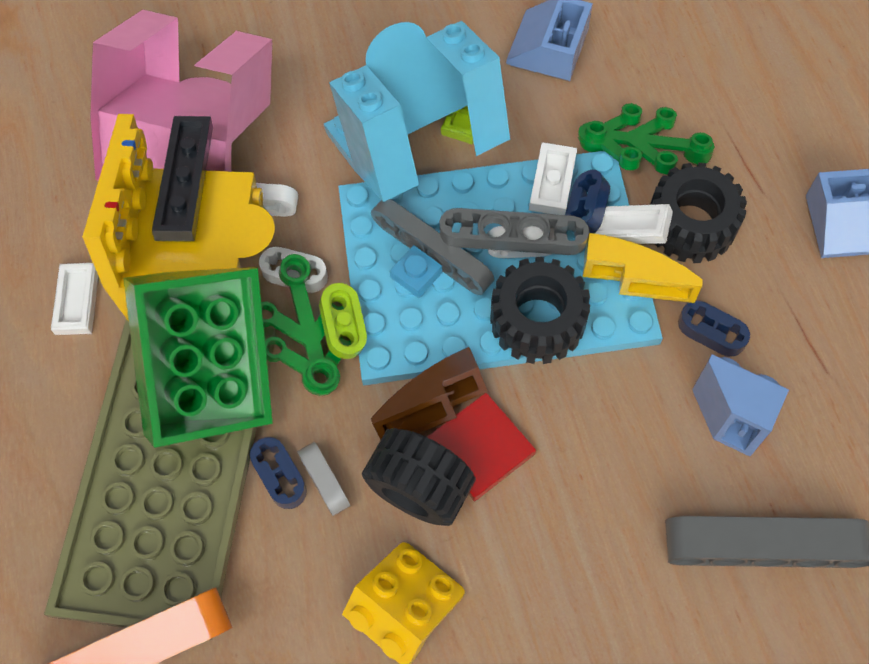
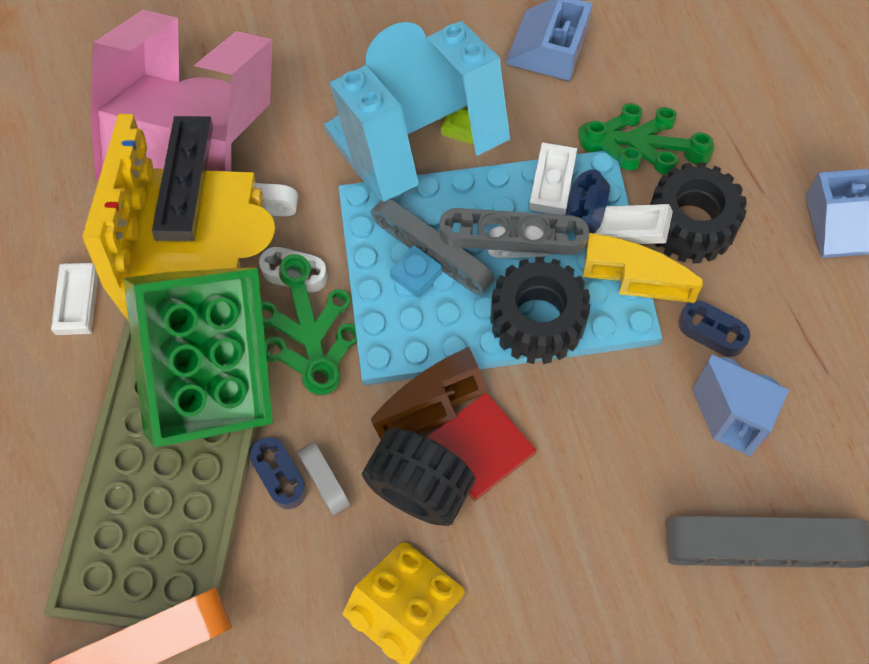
(343, 322): lime plate -> none

